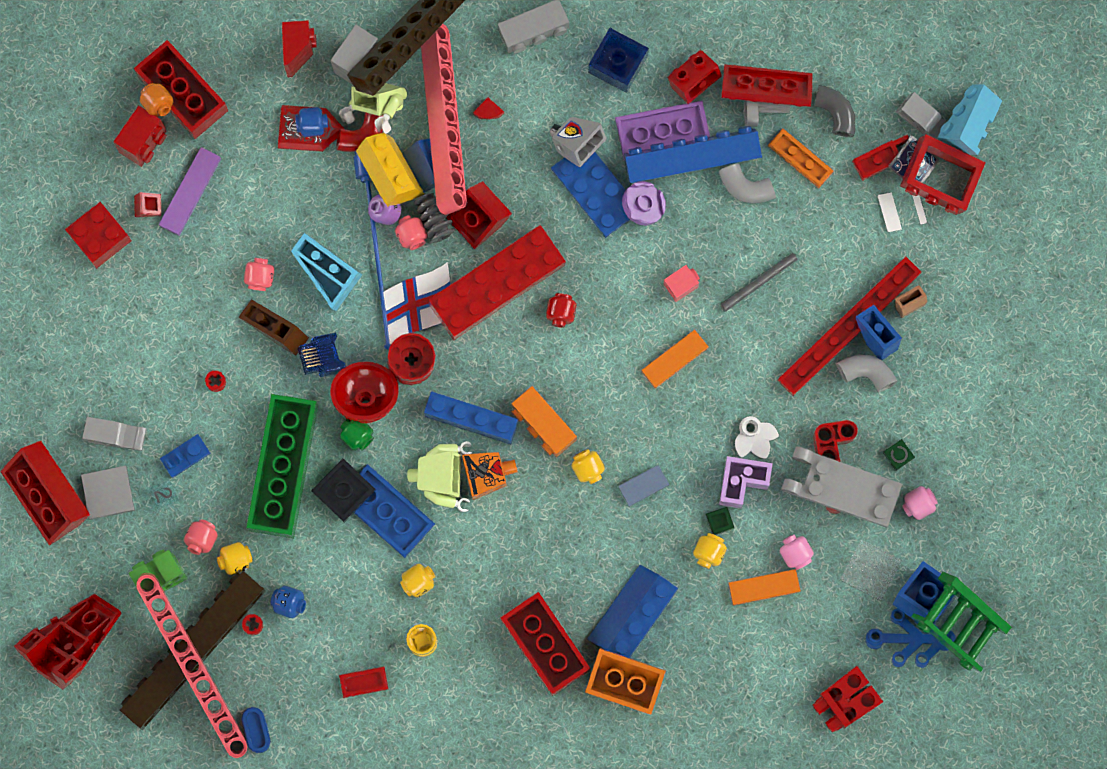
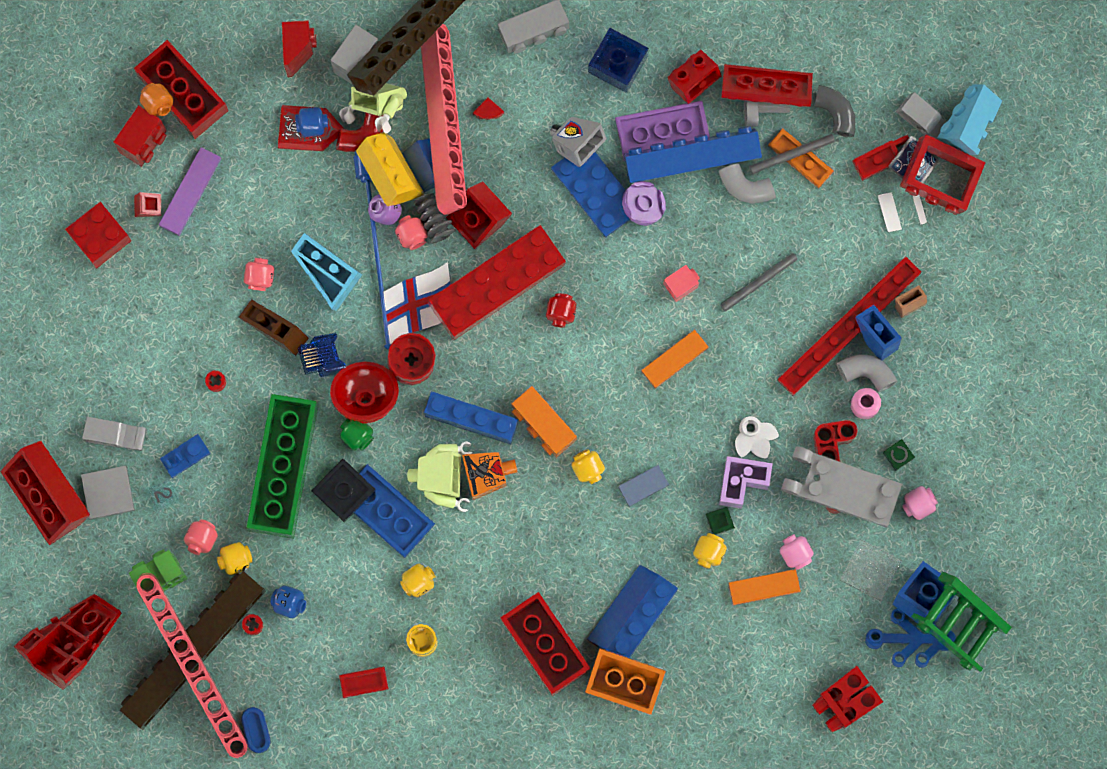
(778, 159): none -> flat silver bar
(865, 403): none -> bright pink head

